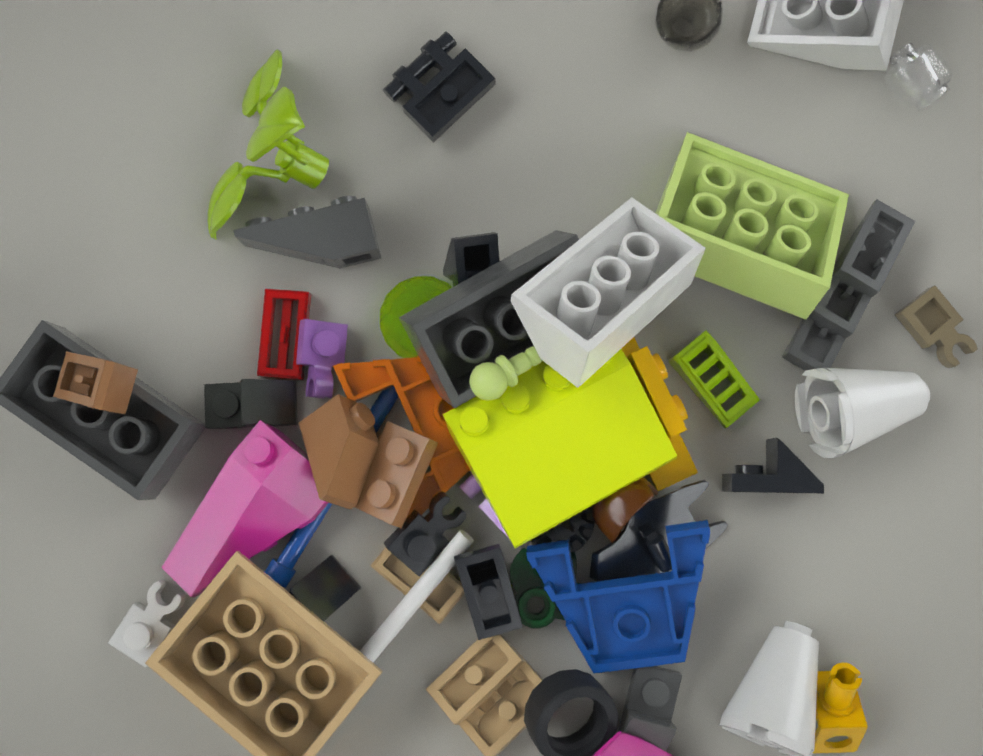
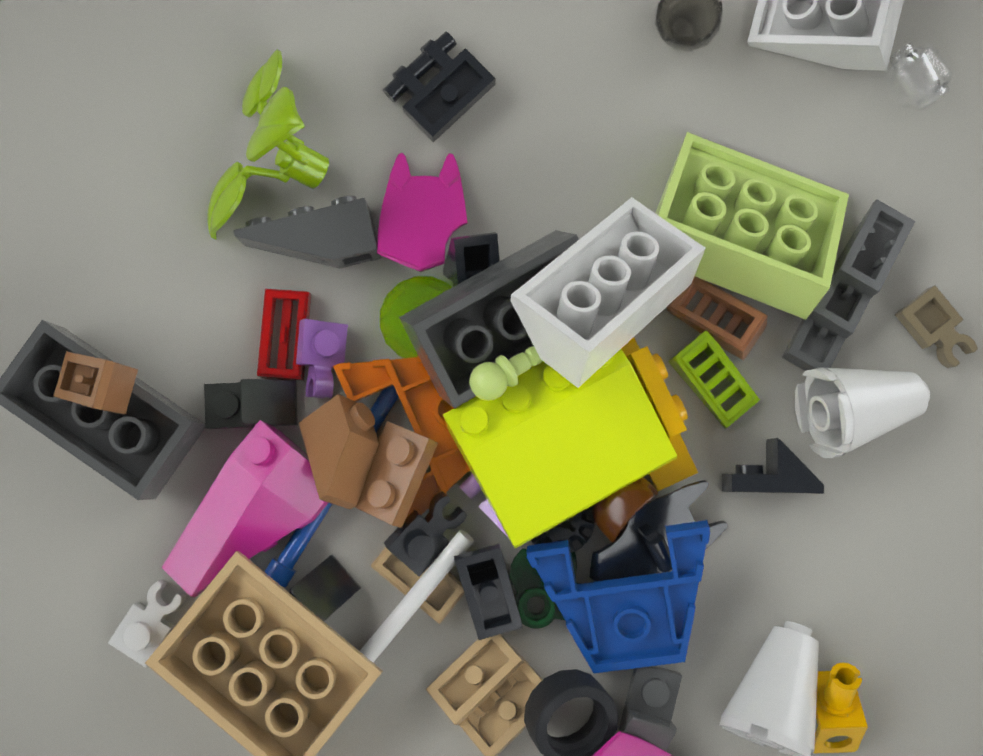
(420, 215): none -> dark pink shield
(741, 313): none -> nougat slope

